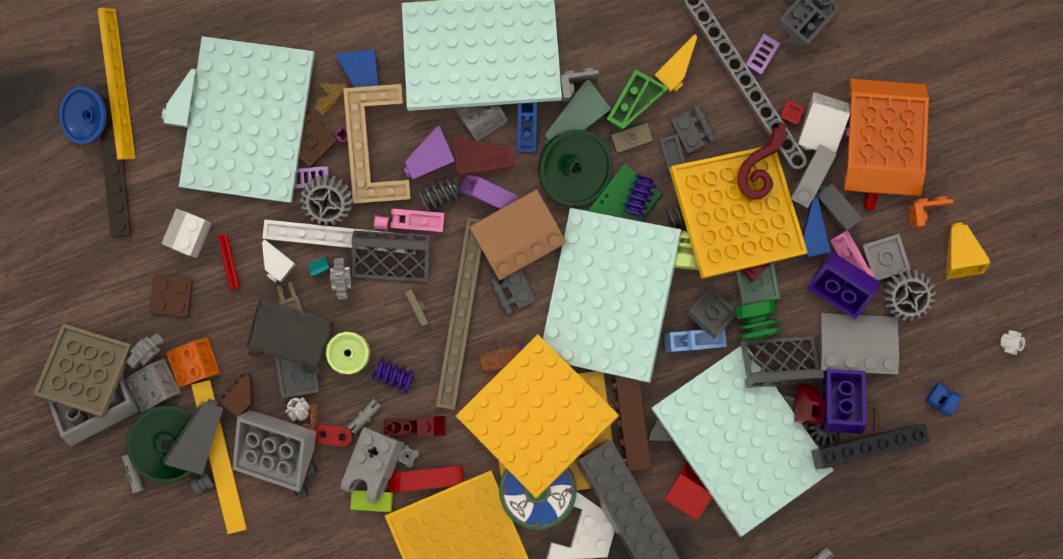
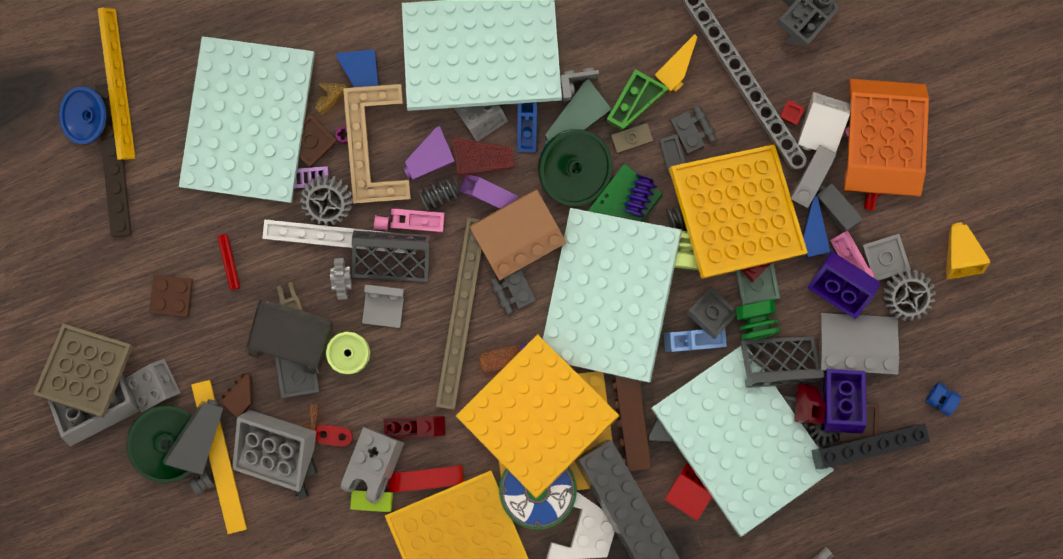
(133, 475): light grey pin -> none
(145, 351): light grey gear -> none
(179, 106): light aqua slope -> none
(186, 233): white slope -> none
(192, 362): orange bracket -> none
(276, 262): white slope -> none
(297, 409): white gear -> none
(319, 266): teal slope -> none
(364, 416): light grey pin -> none
(383, 306): none -> light grey bracket
(394, 375): dark purple piece -> none
(412, 455): light grey plate -> none
(417, 306): dark tan plate -> none
(753, 67): lavender slope -> none
(774, 144): dark red plant -> none
(918, 216): orange bracket -> none
(1012, 342): white gear -> none

